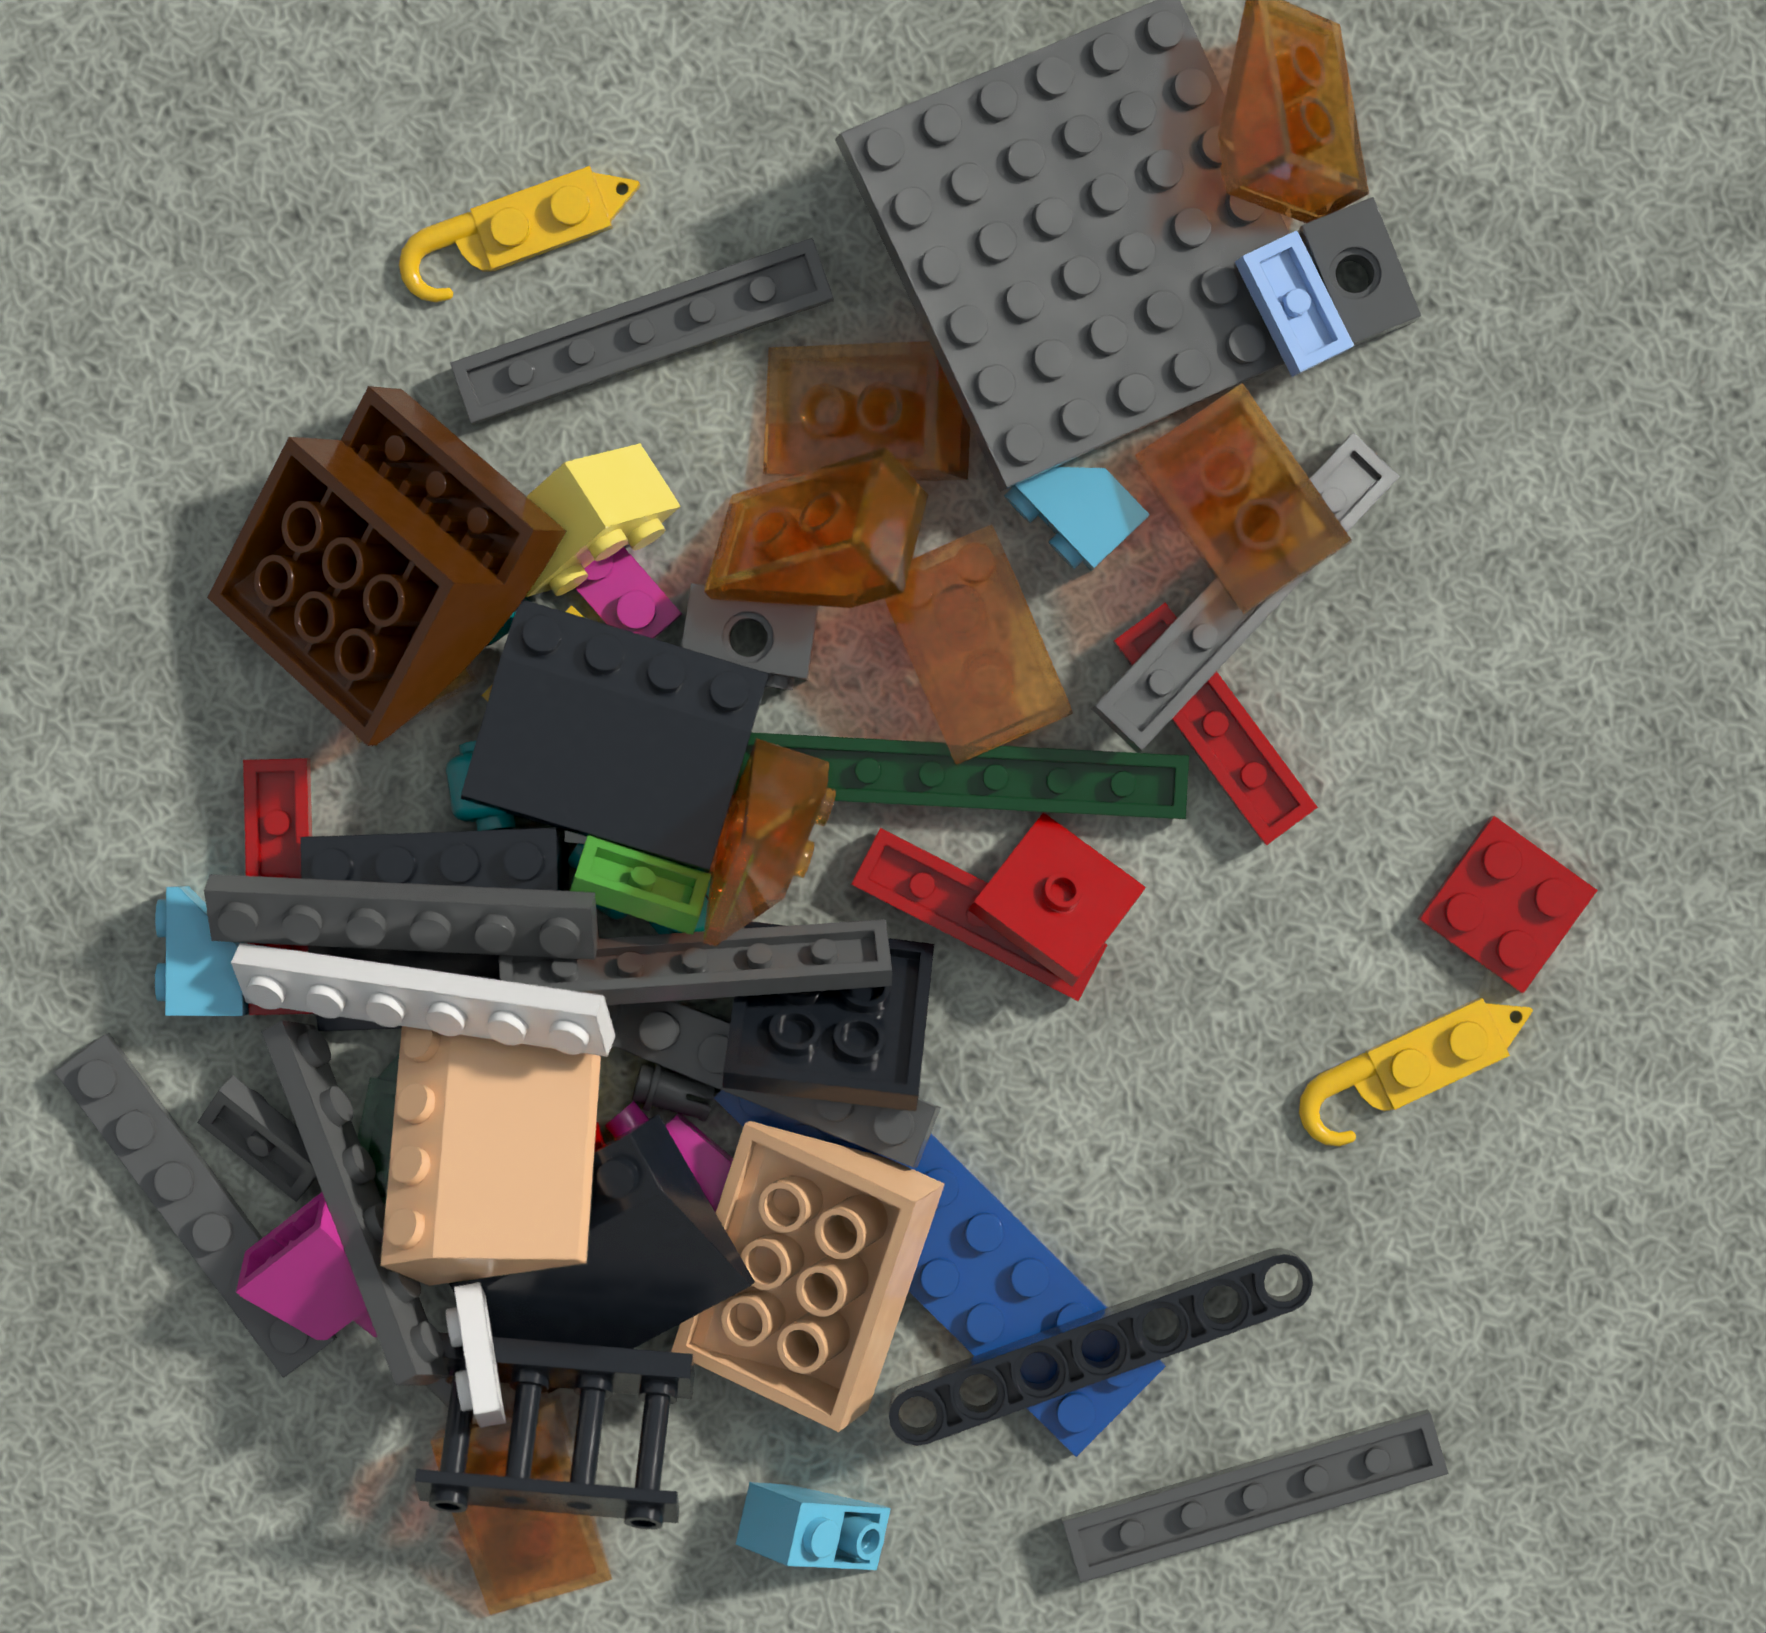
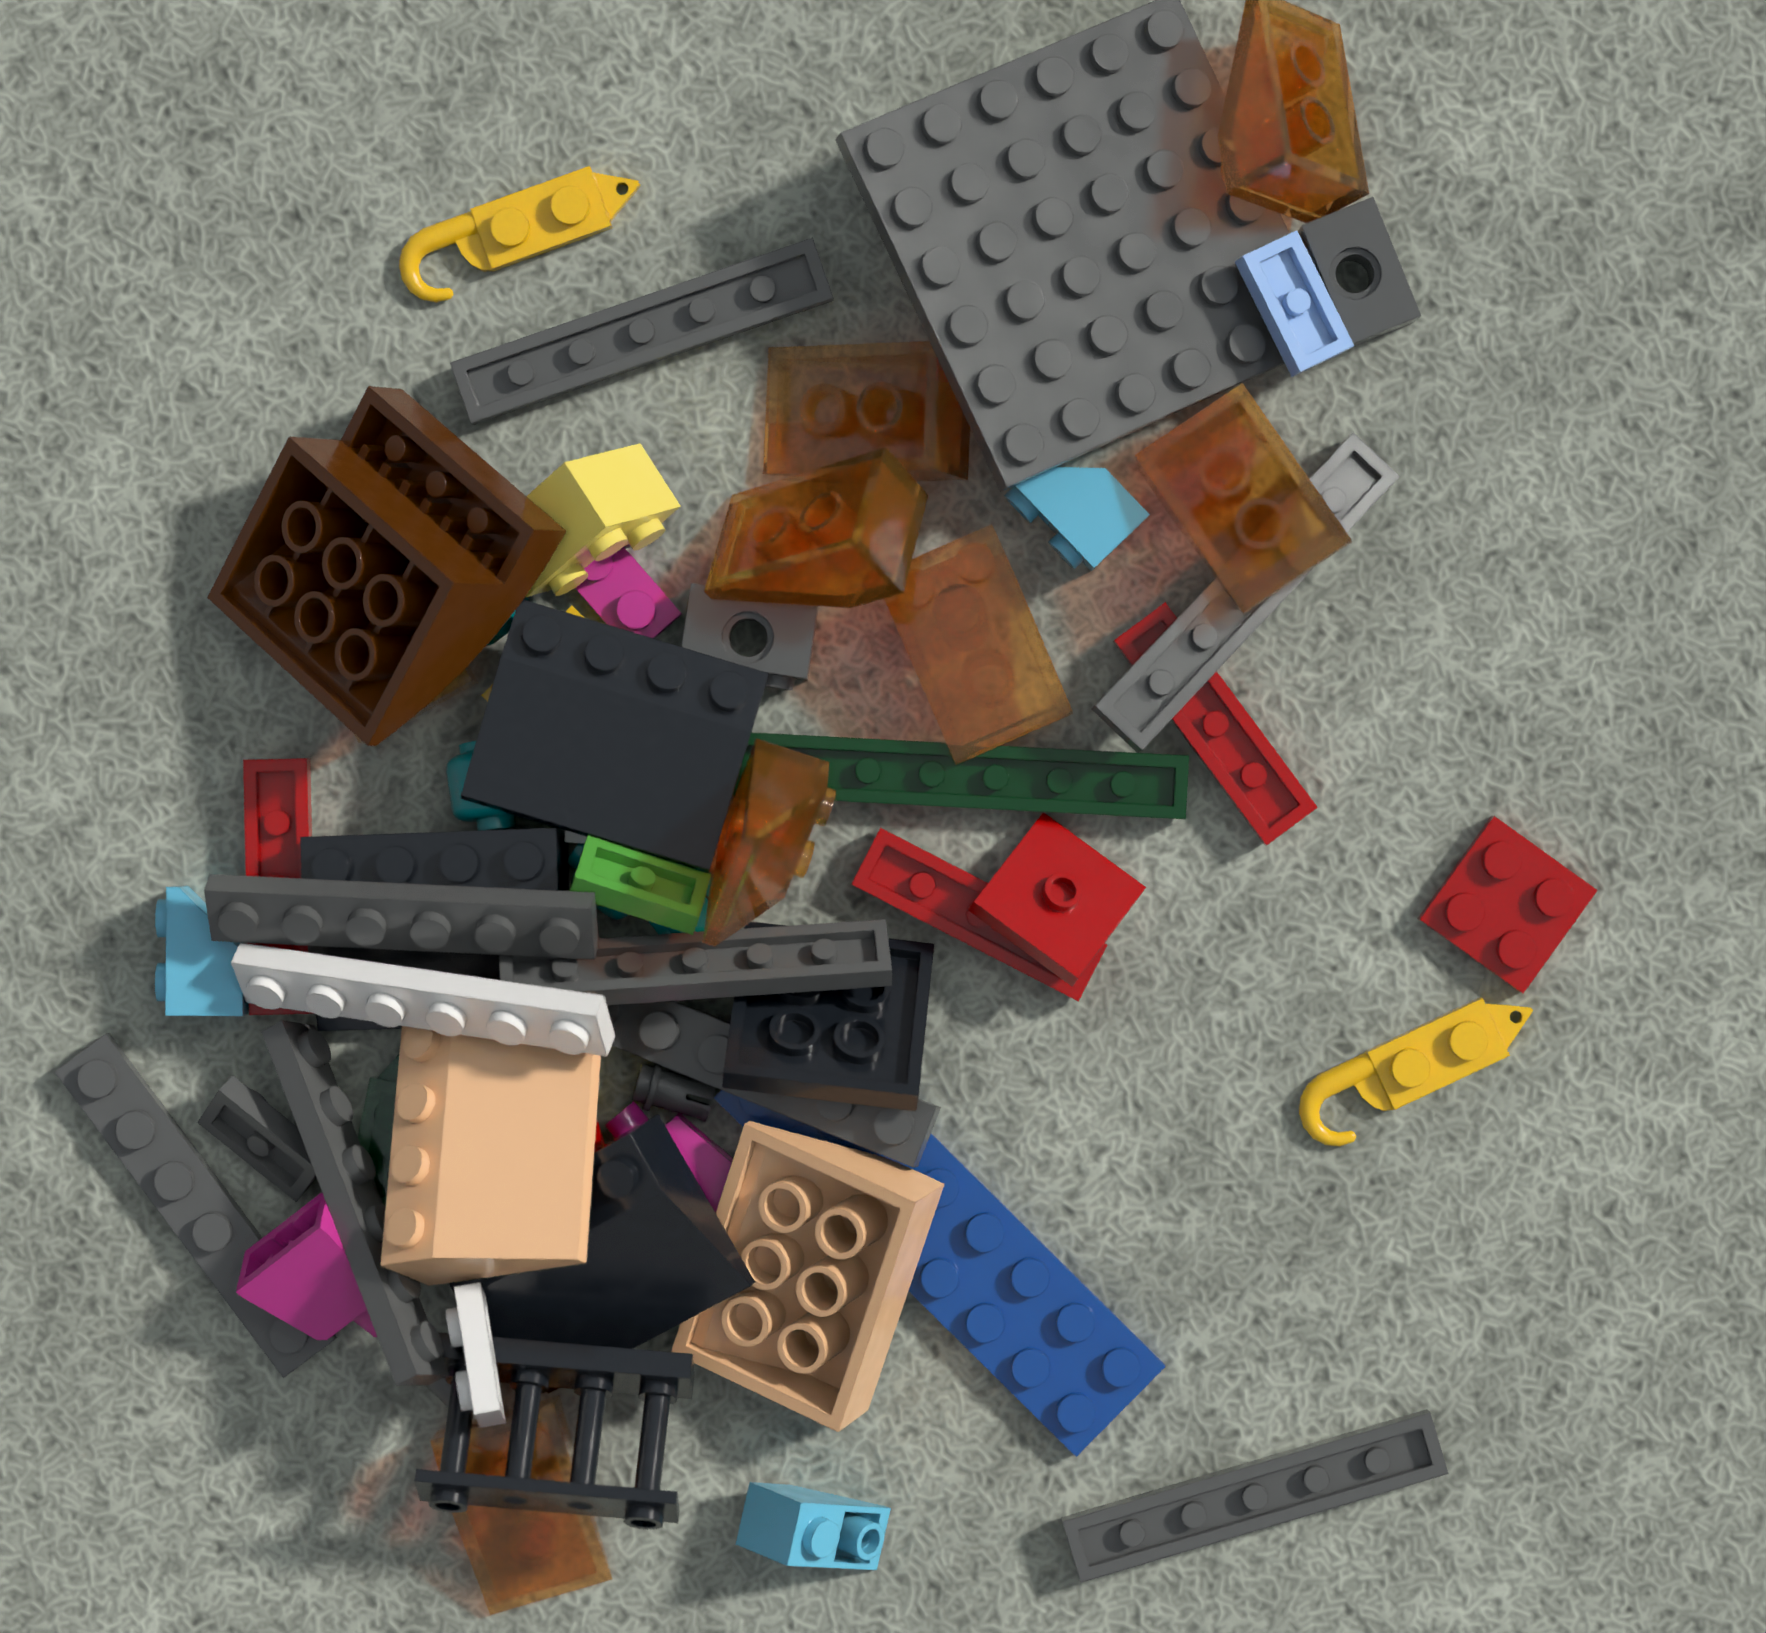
(1132, 1349): black beam -> none

